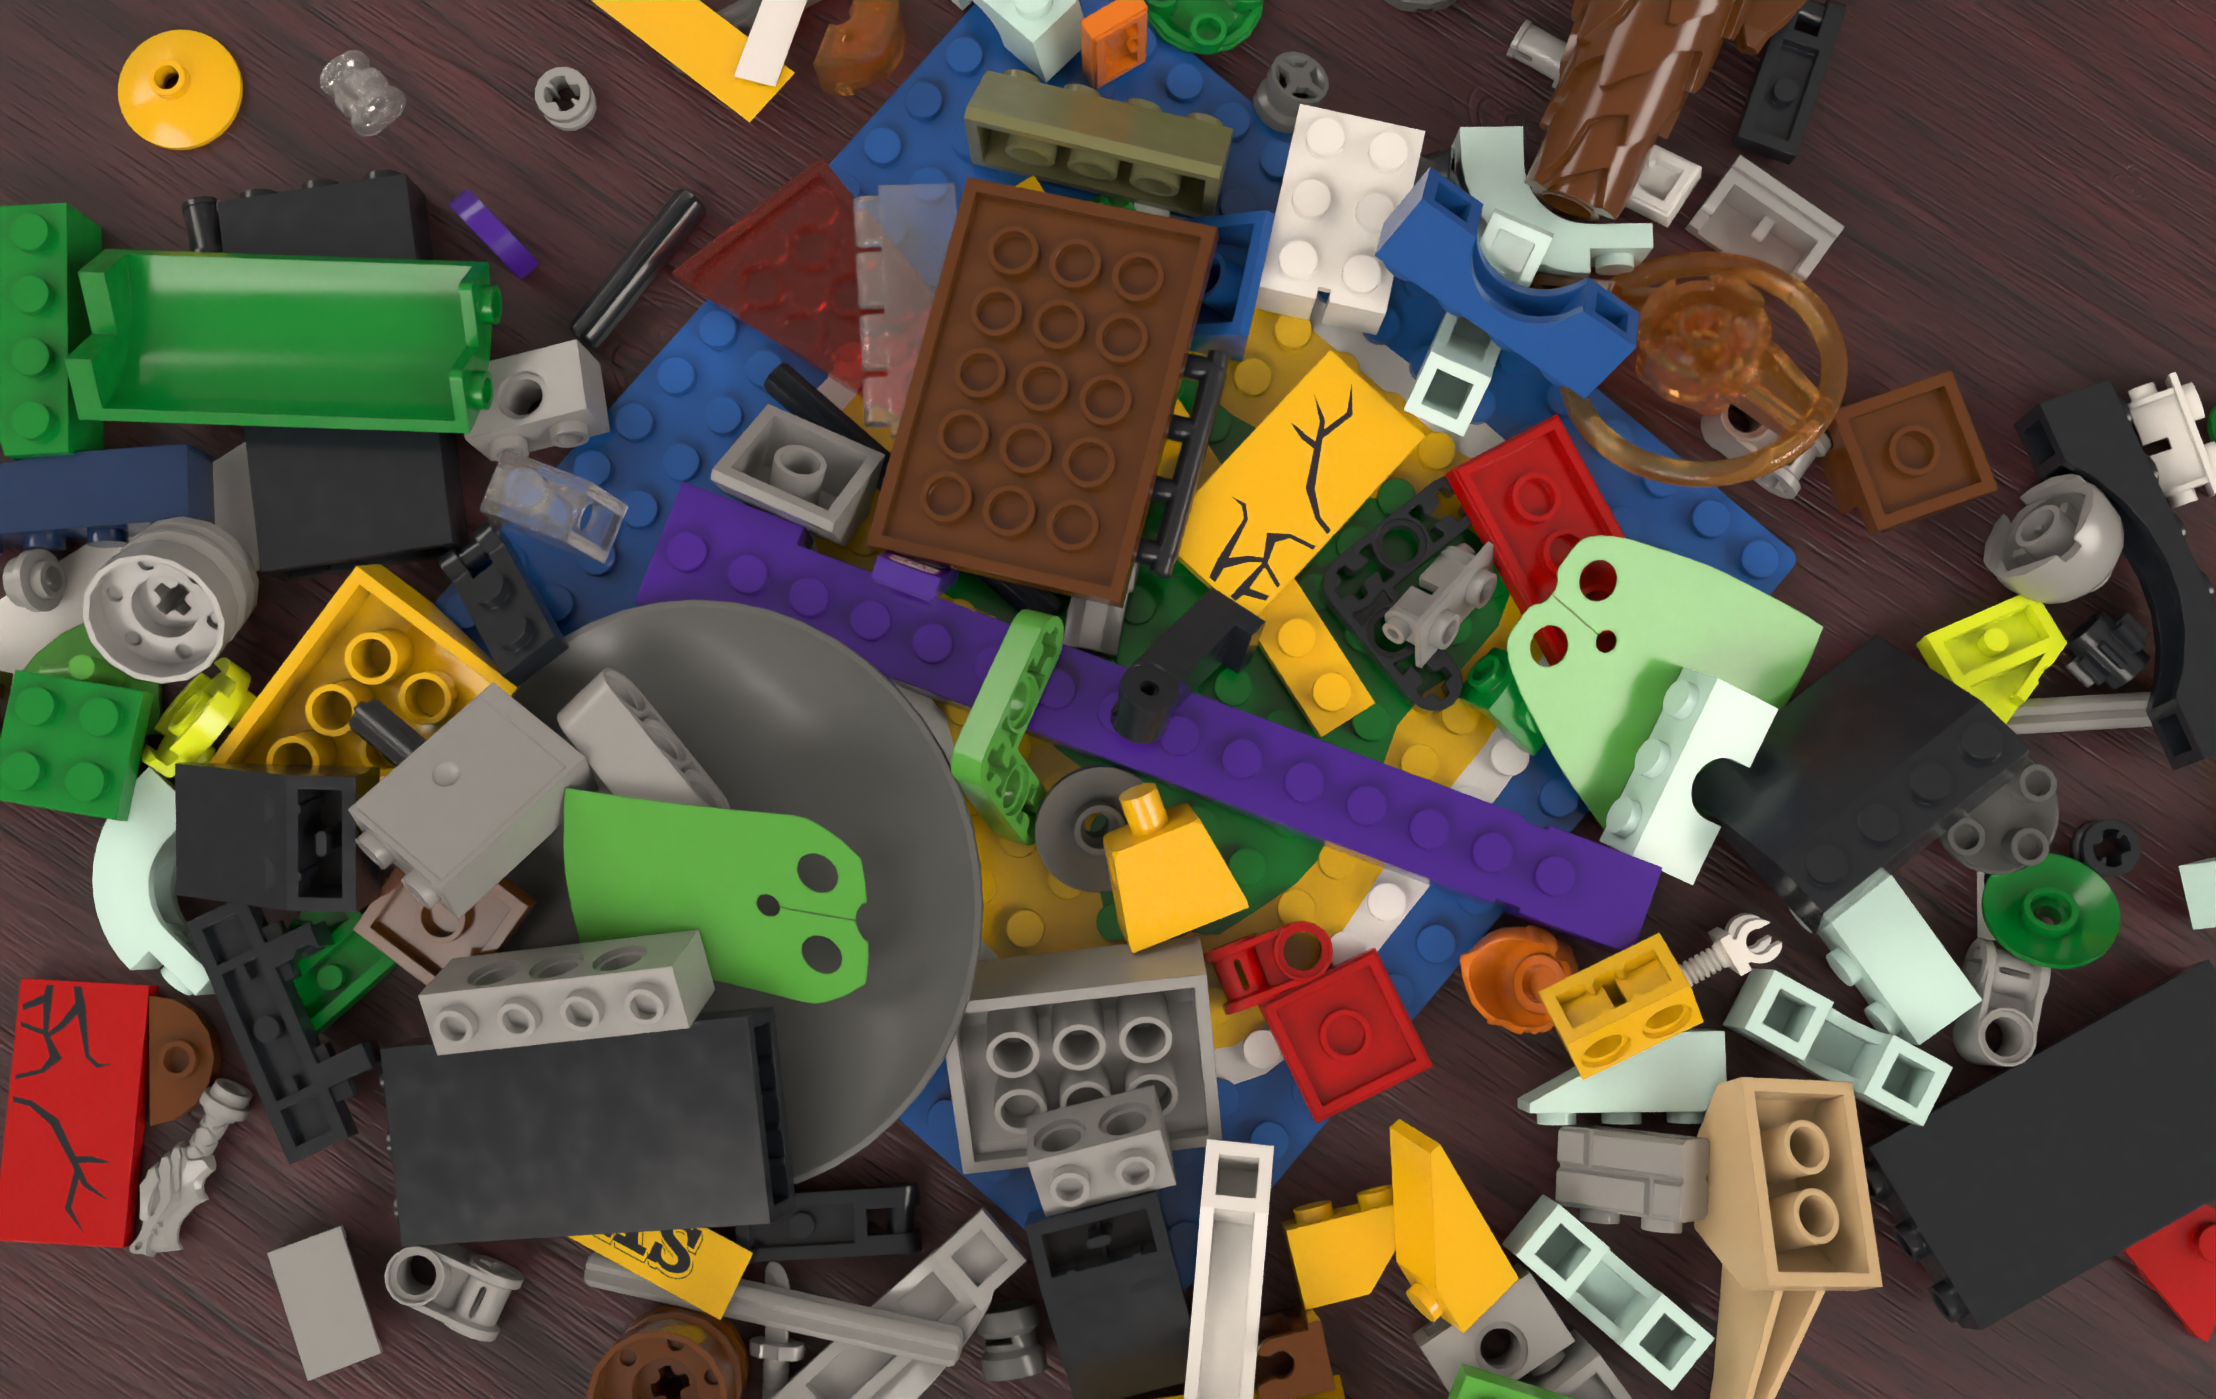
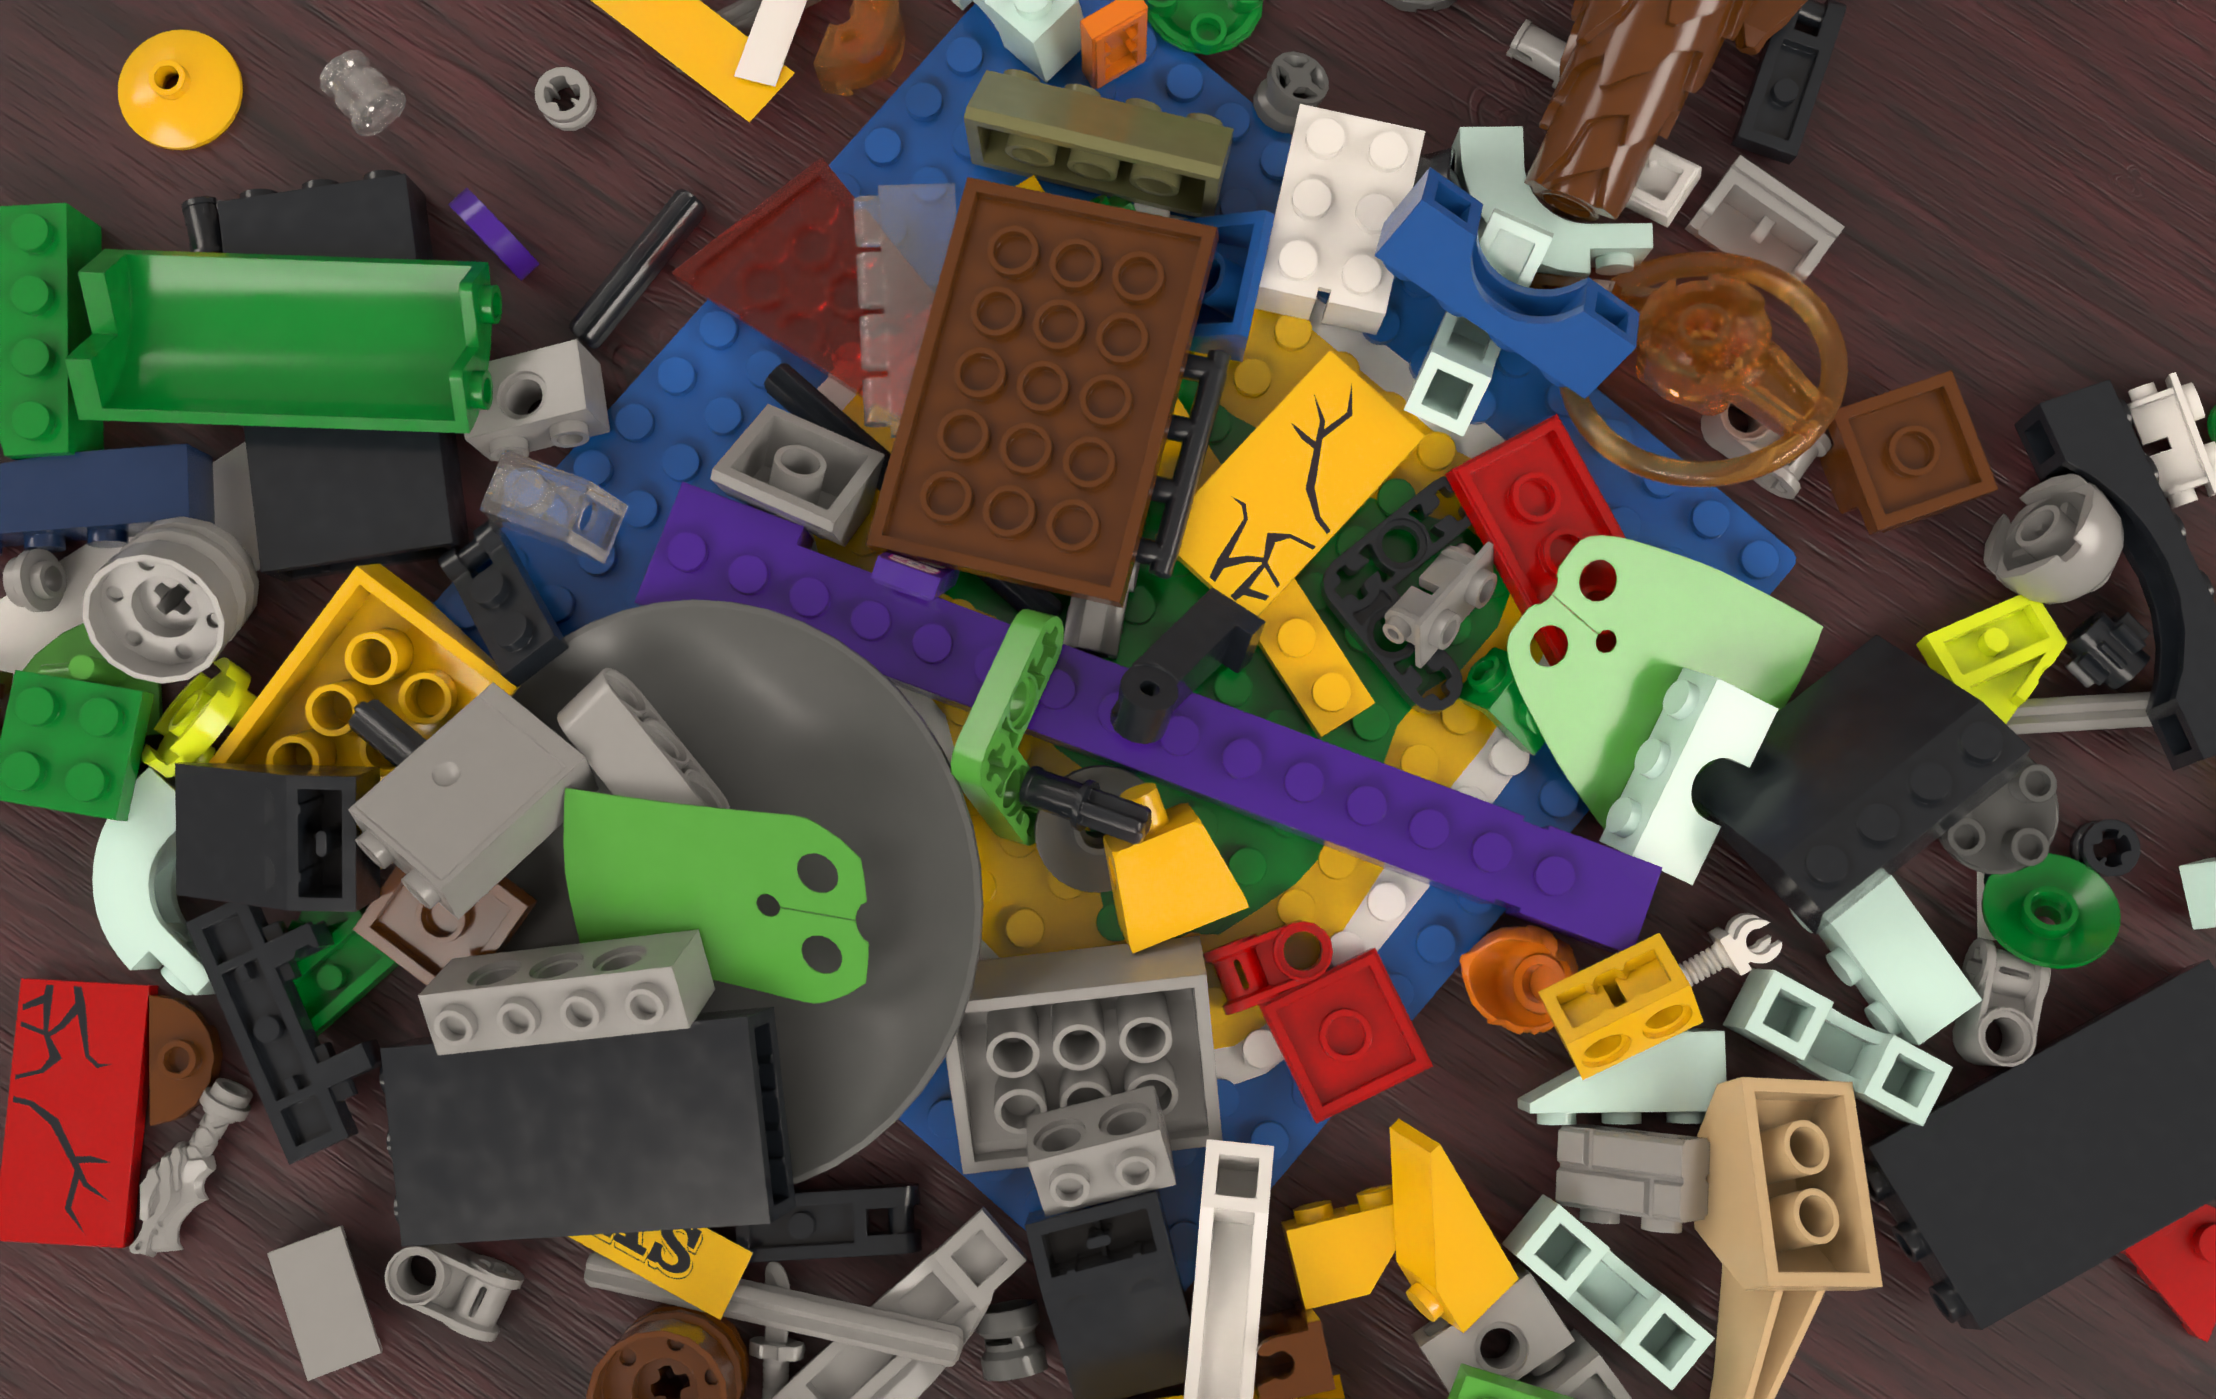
(1085, 805): none -> black axle

